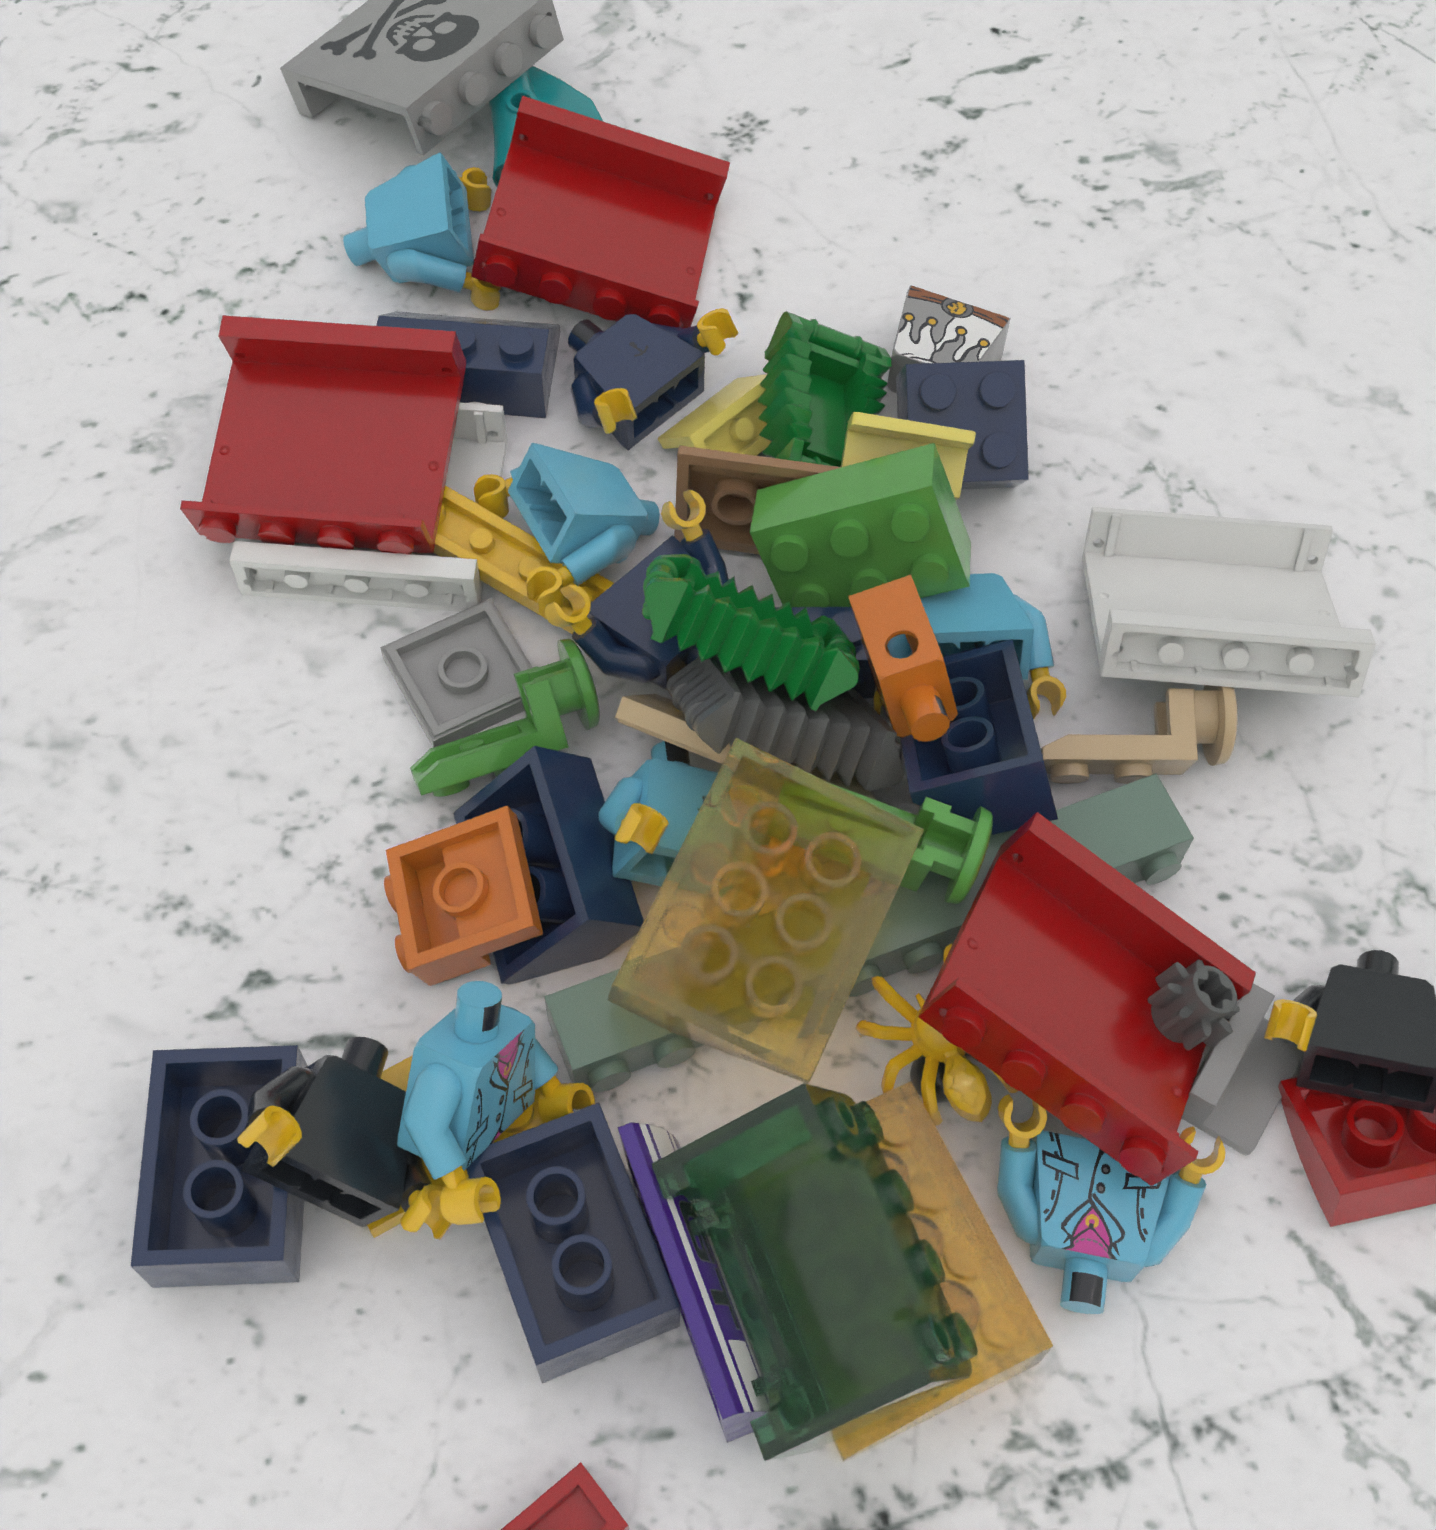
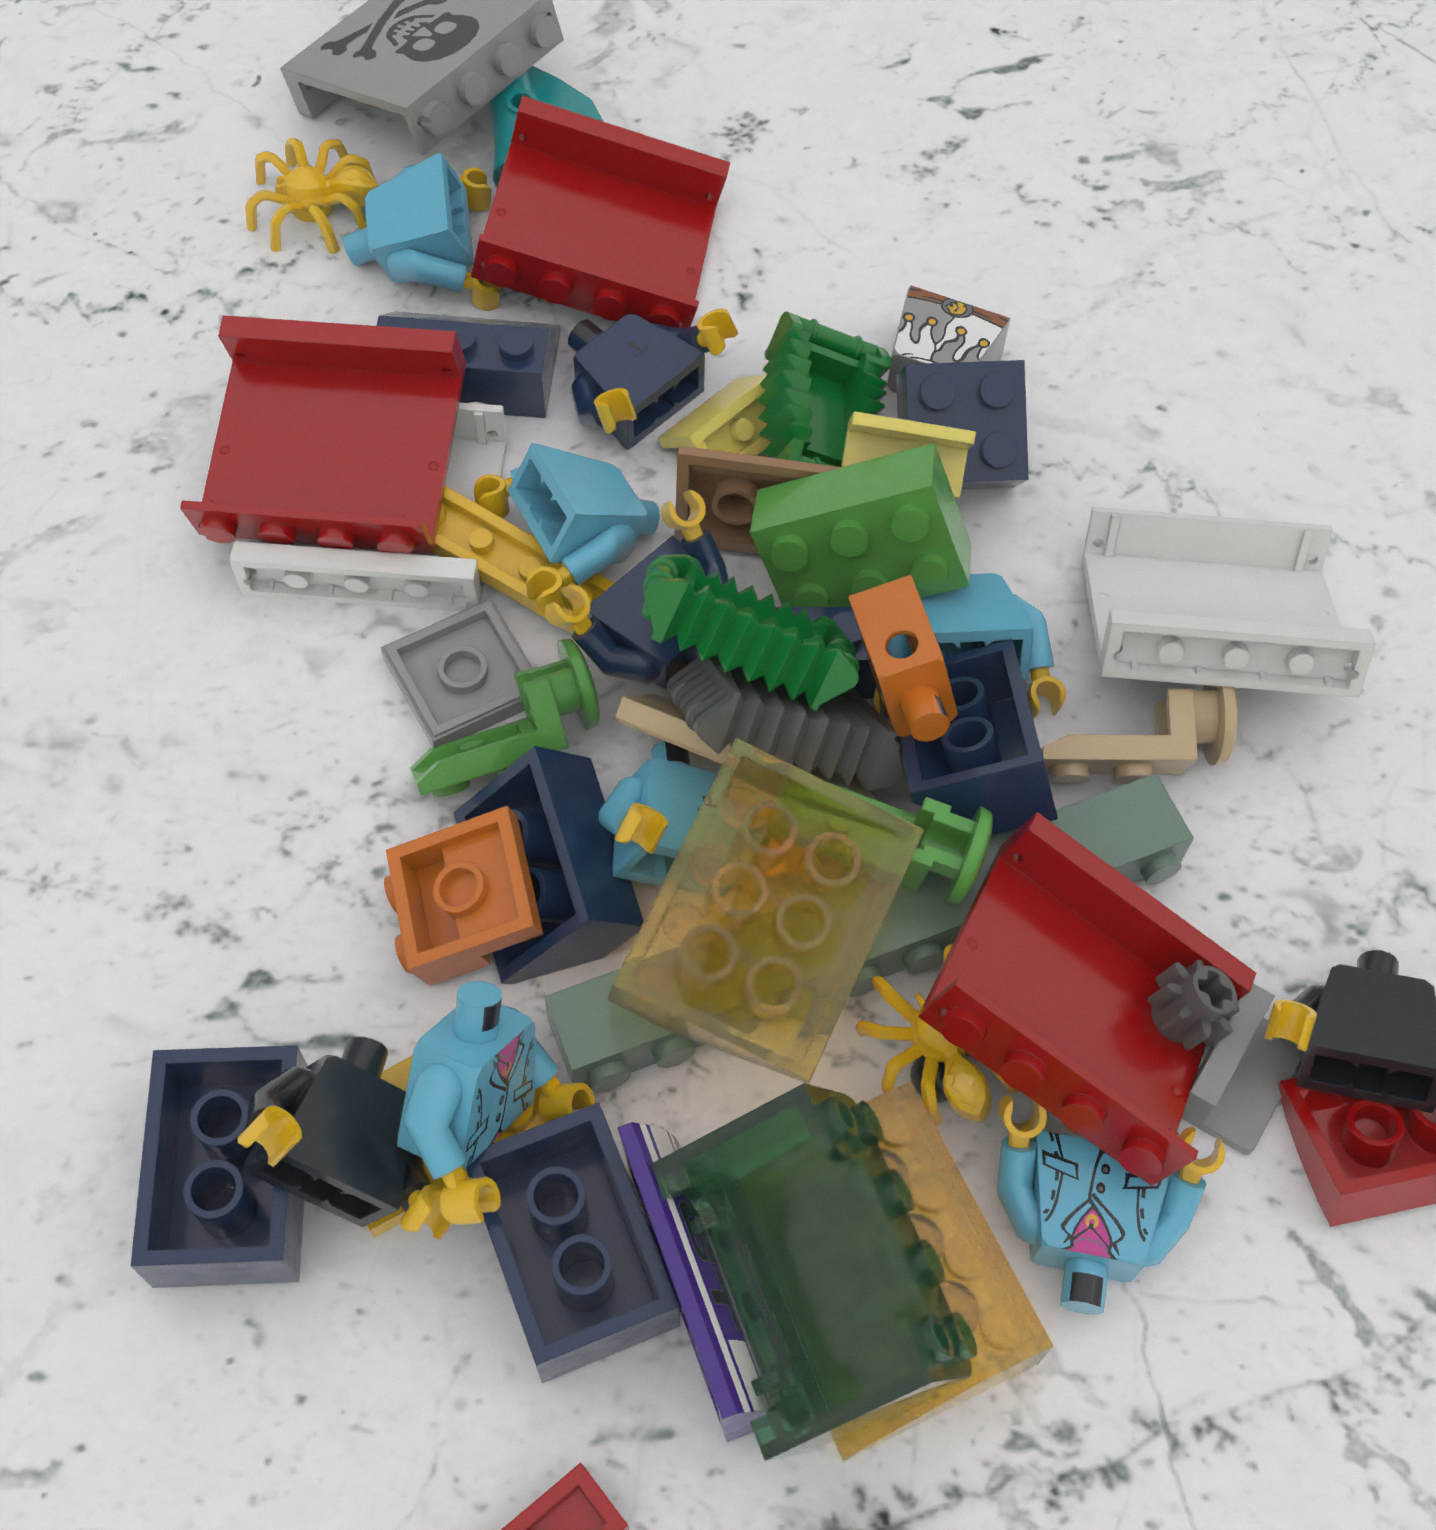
(310, 192): none -> yellow animal

